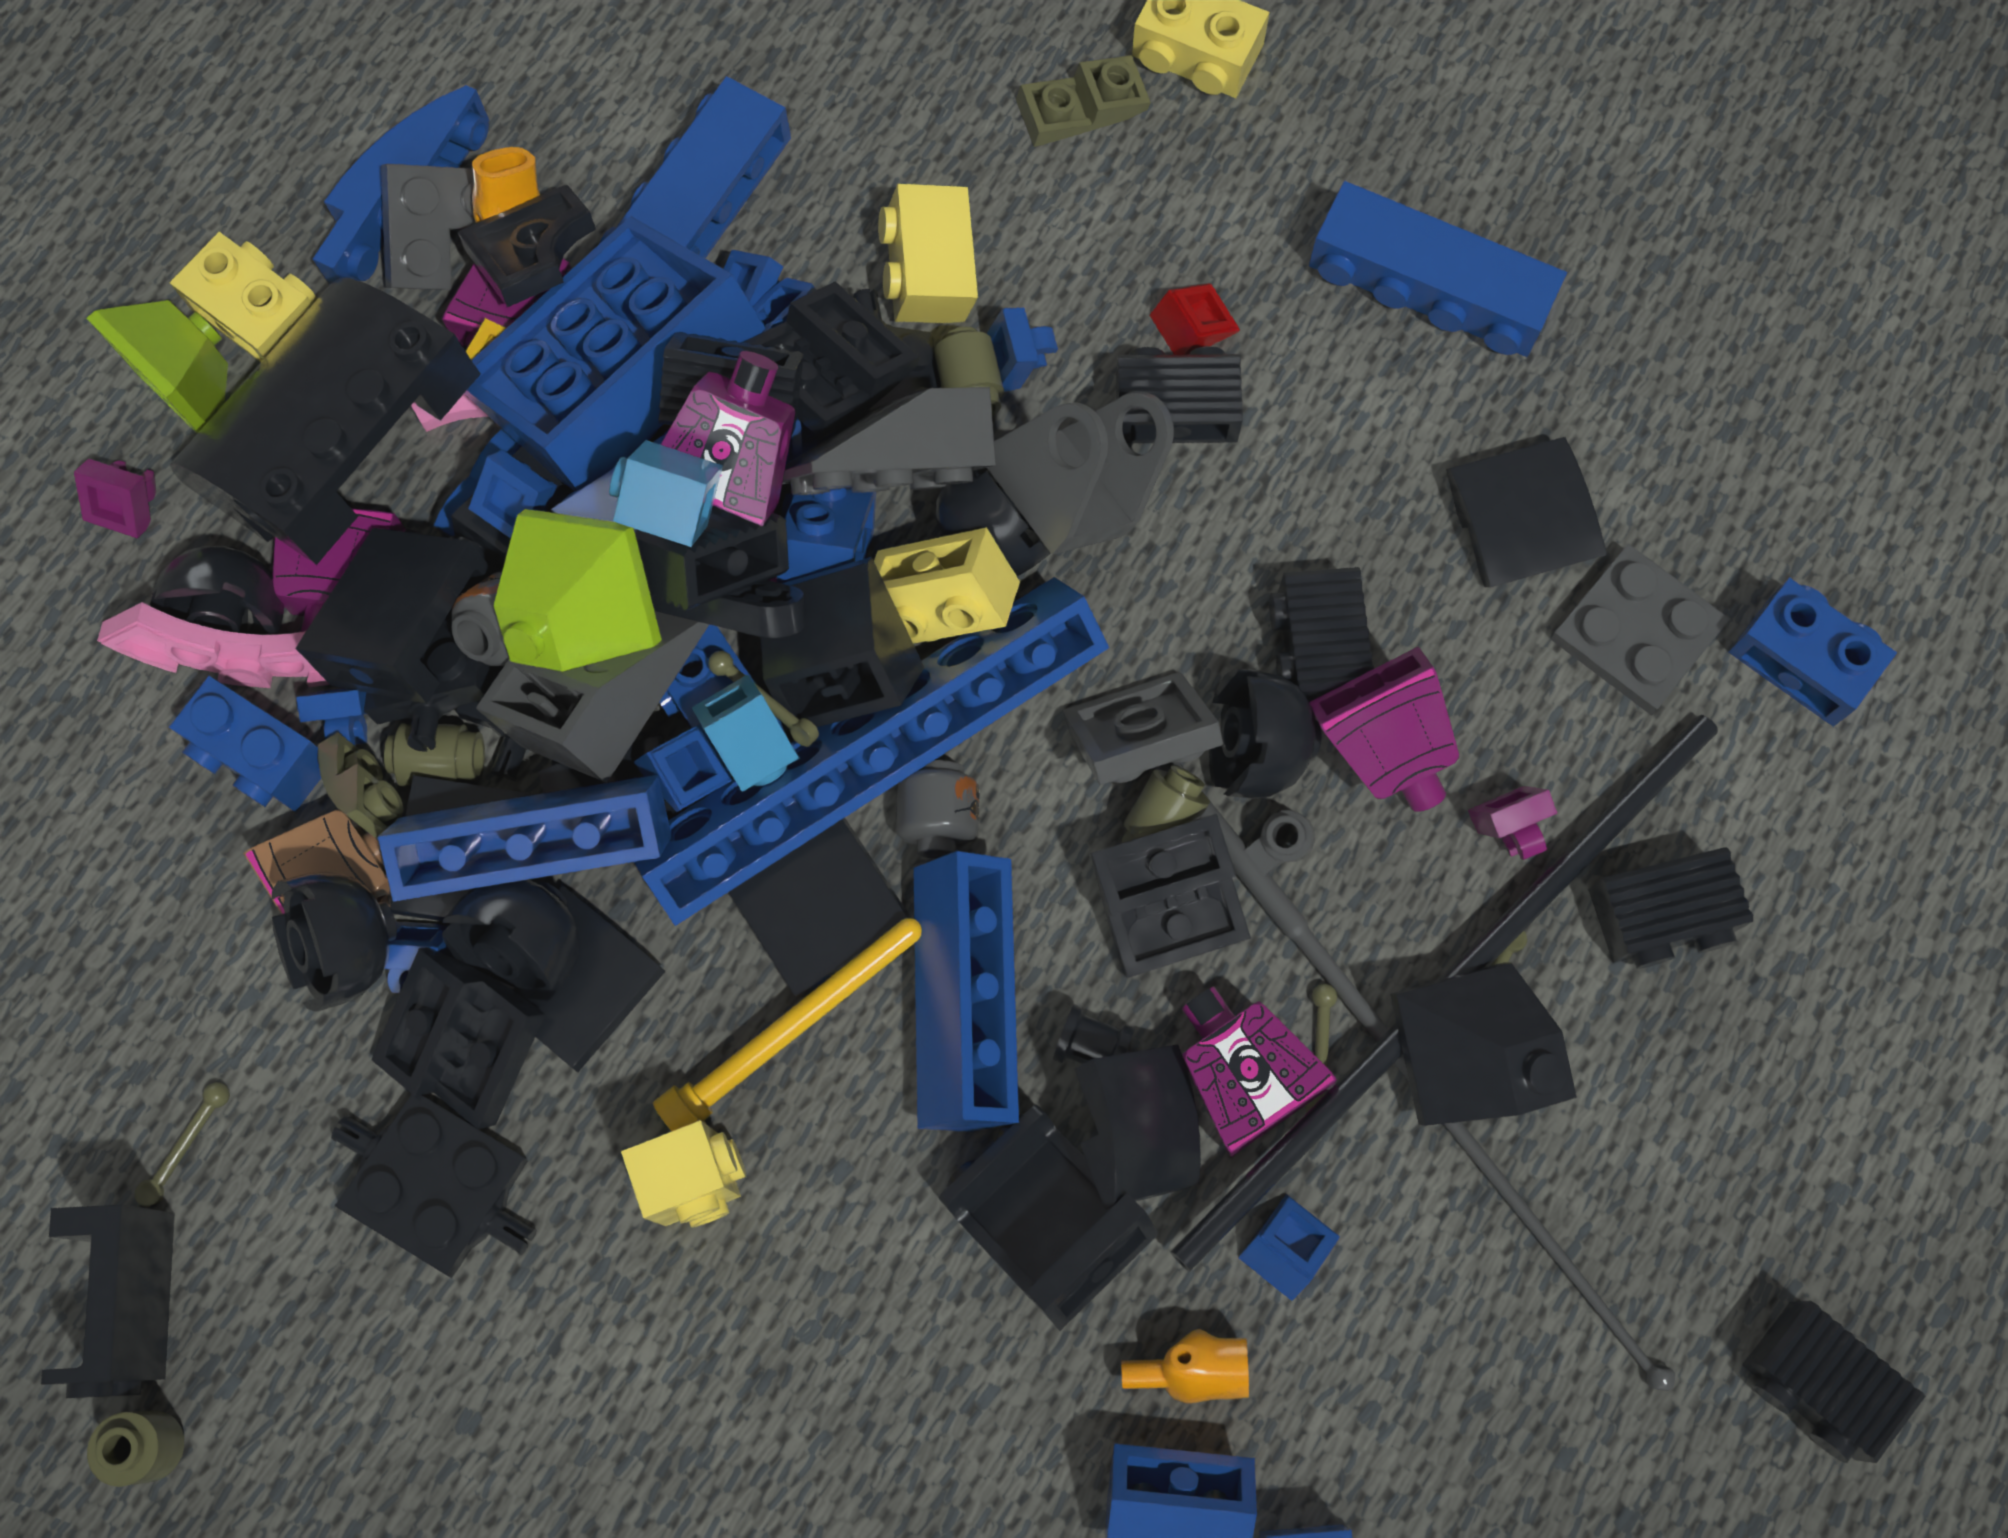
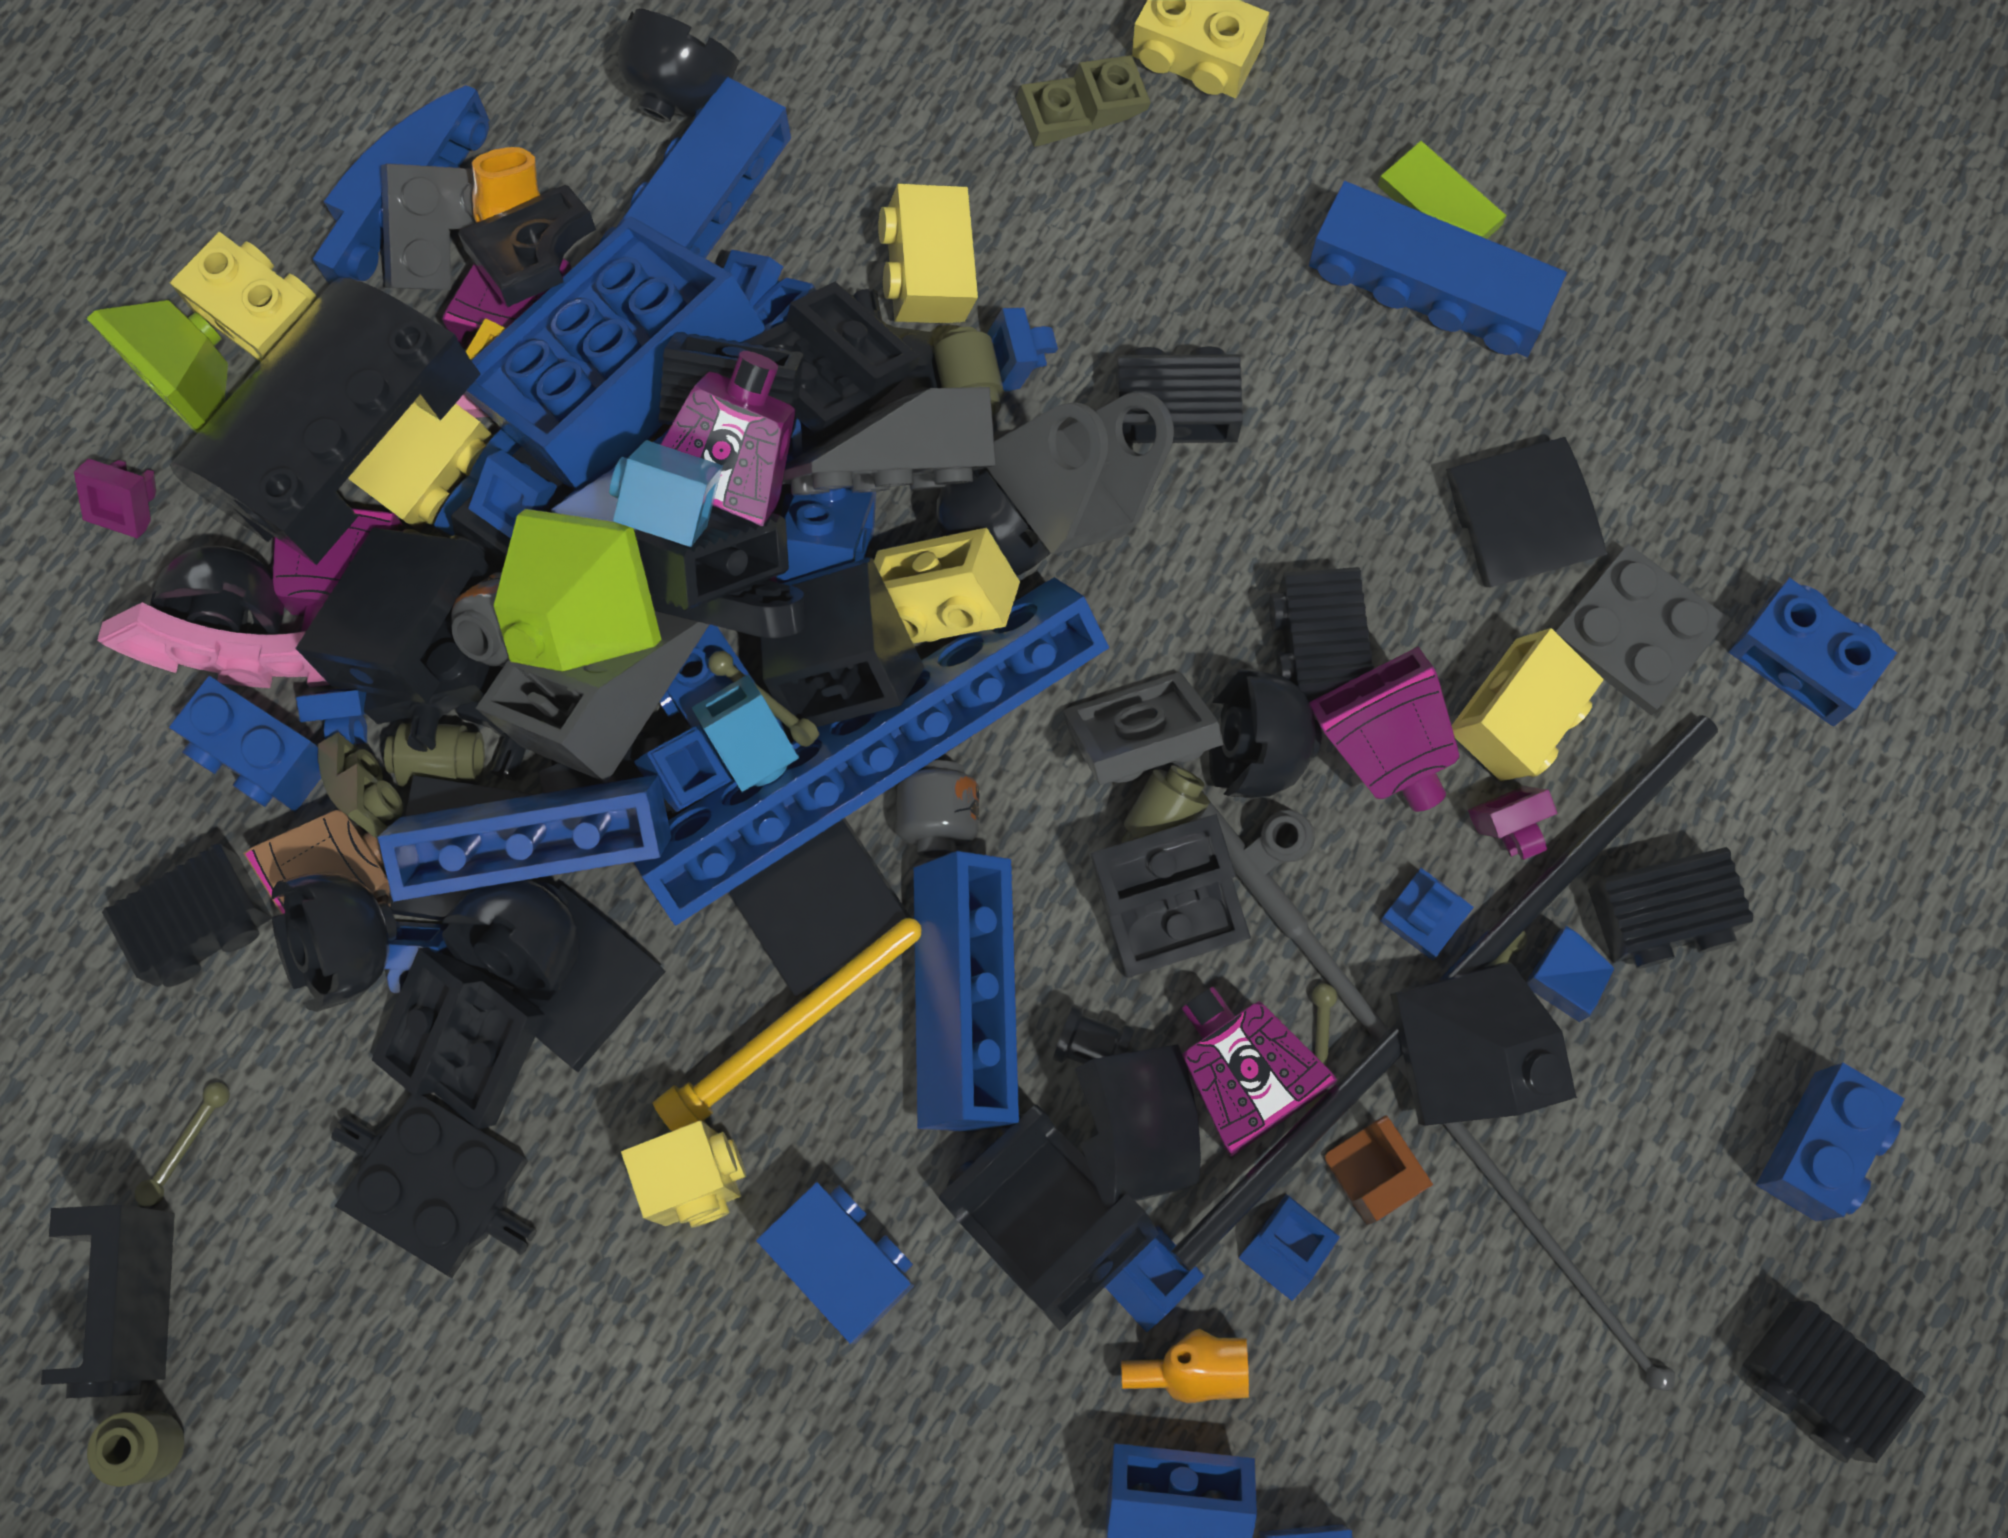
(188, 917): none -> black brick
(422, 462): none -> light yellow brick
(671, 66): none -> black cylinder
(837, 1262): none -> blue brick
(1153, 1282): none -> blue slope
(1193, 318): red slope -> none
(1377, 1170): none -> dark orange panel
(1426, 914): none -> blue tile
(1435, 188): none -> lime tile
(1527, 706): none -> light yellow brick
(1571, 975): none -> blue slope
(1832, 1143): none -> blue brick

